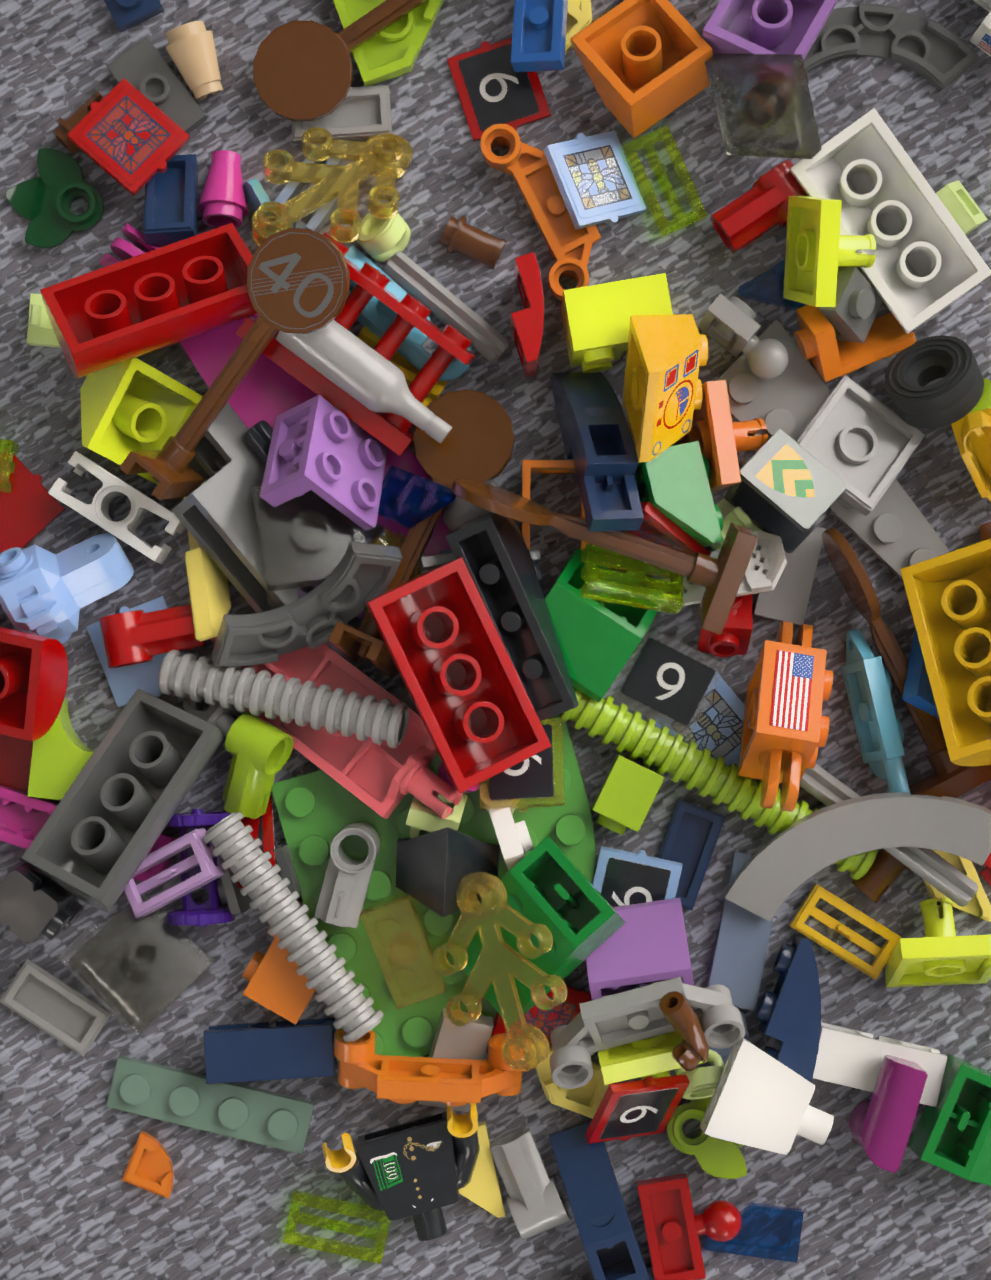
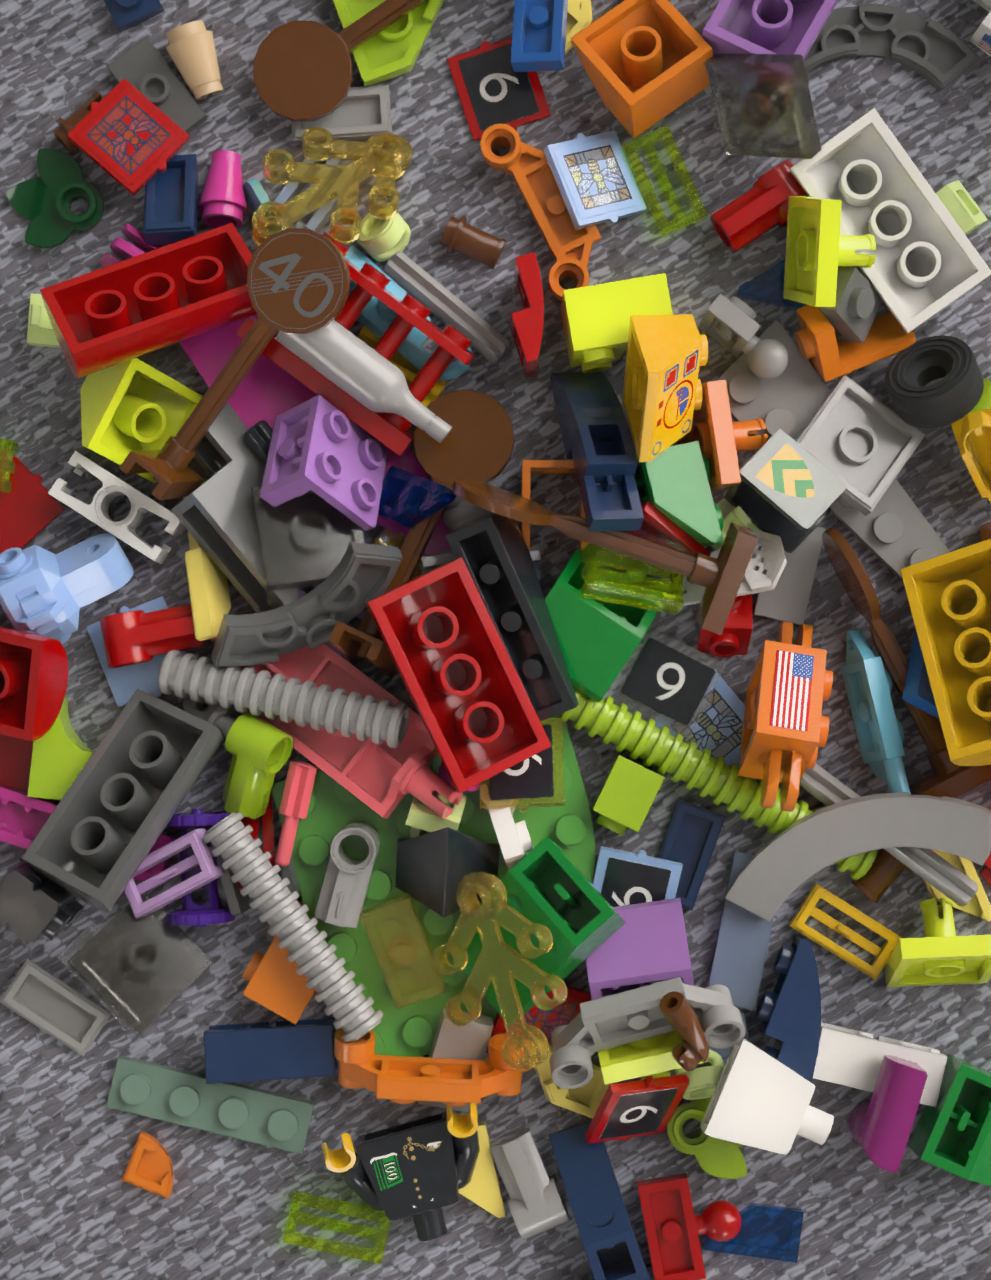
(294, 806): none -> coral axle

